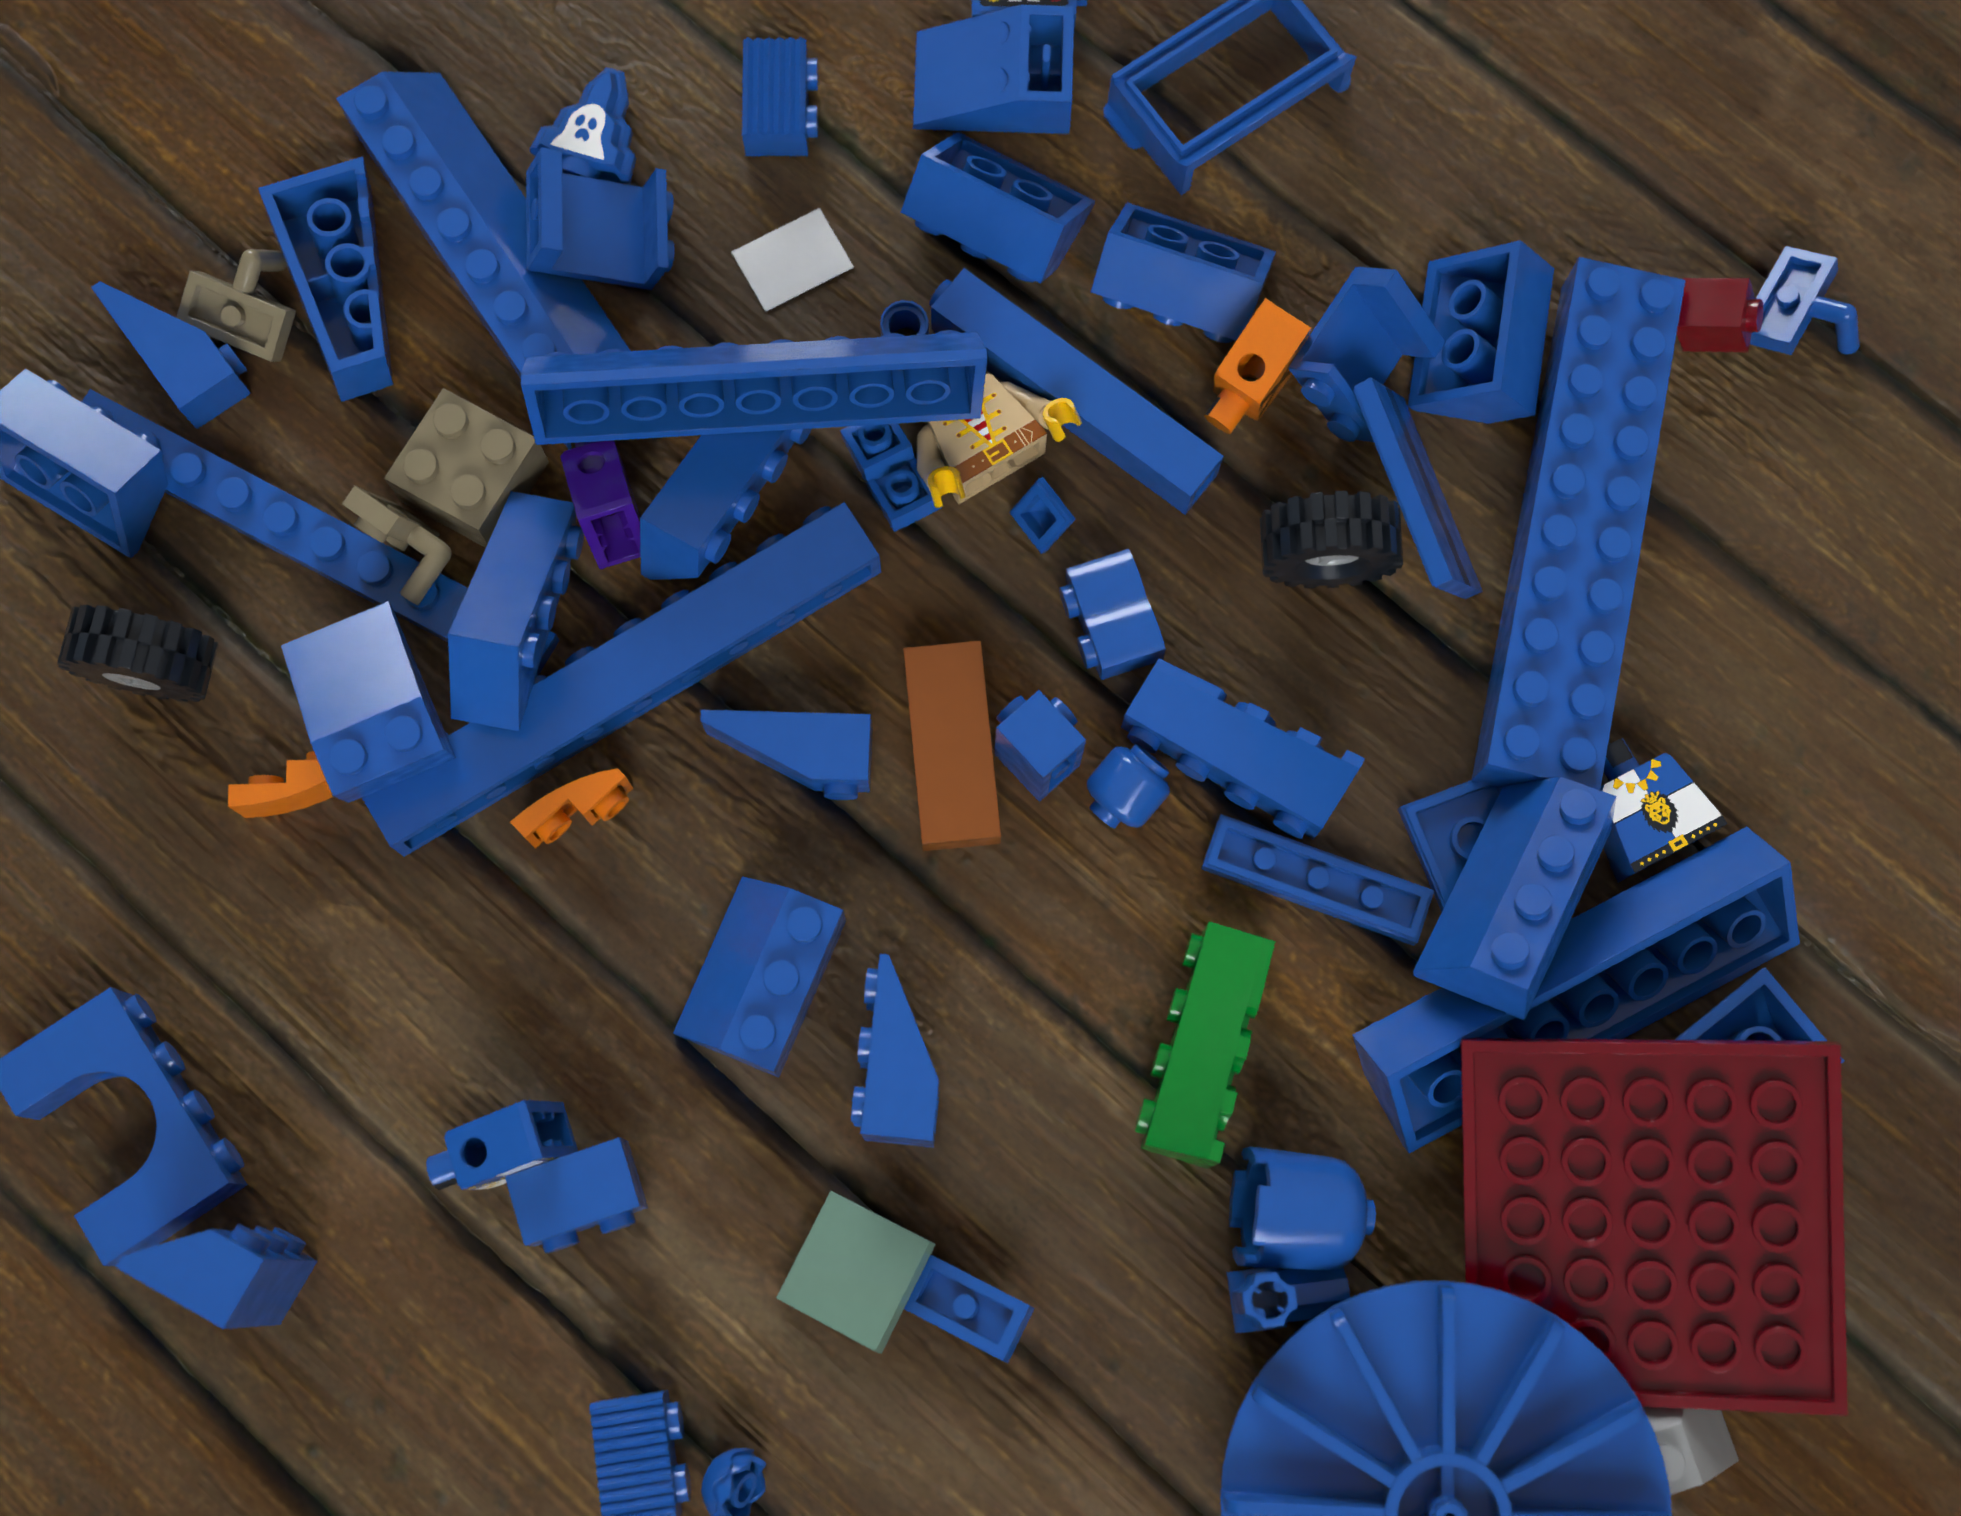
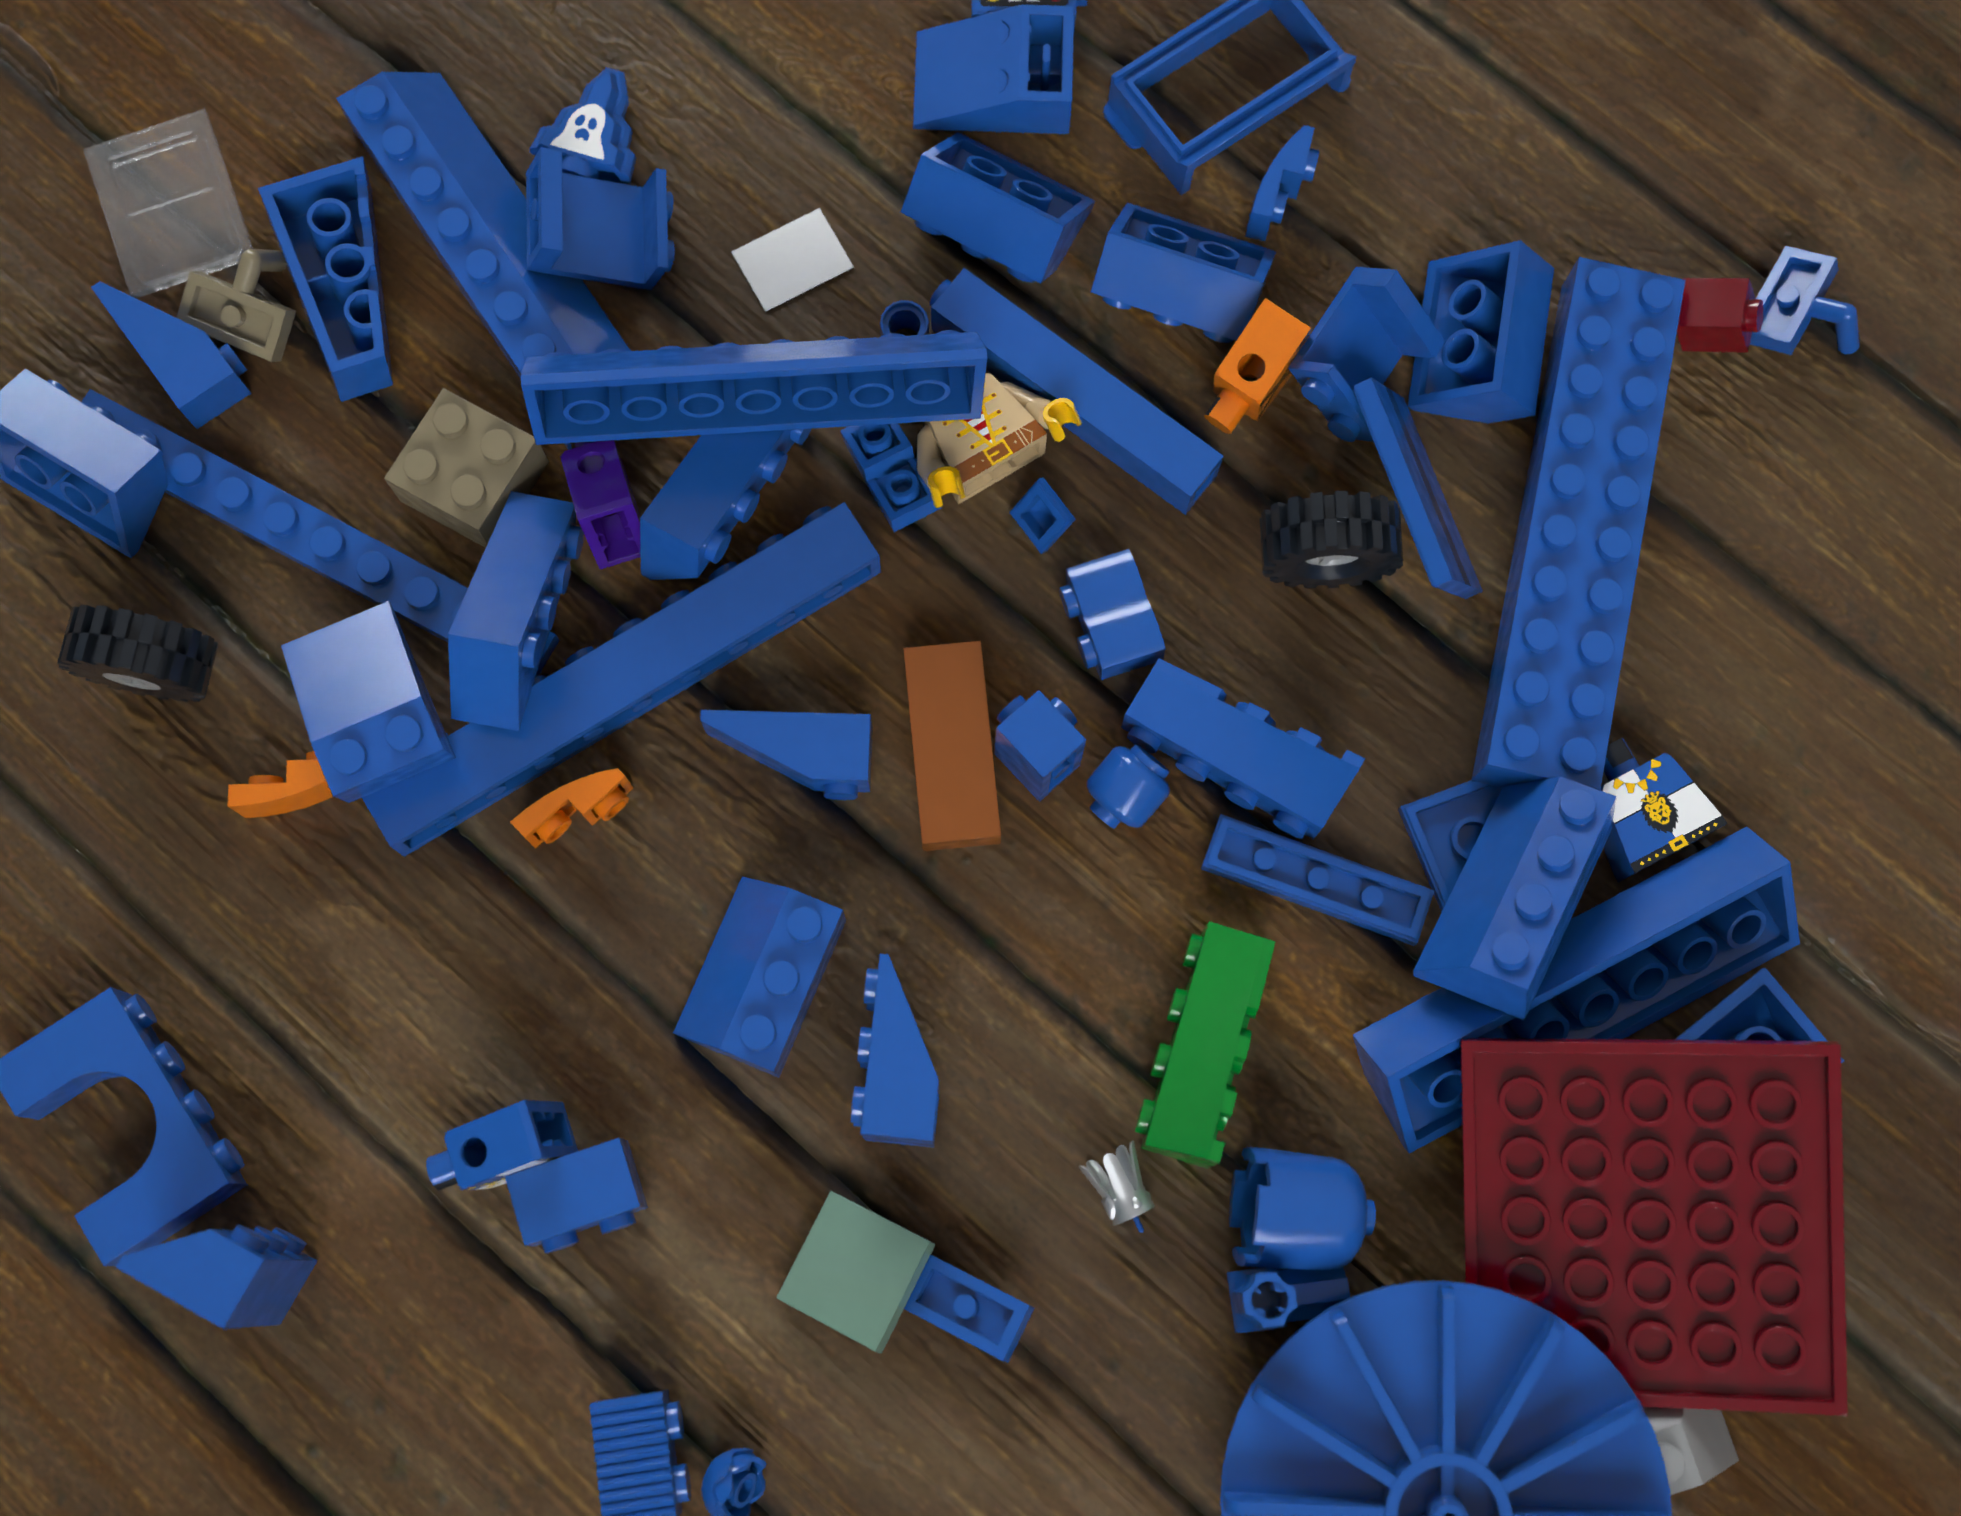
(168, 203): none -> clear piece
(393, 523): dark tan plate -> none
(777, 97): blue brick -> none
(1122, 1187): none -> flat silver piece
(1282, 181): none -> blue slope

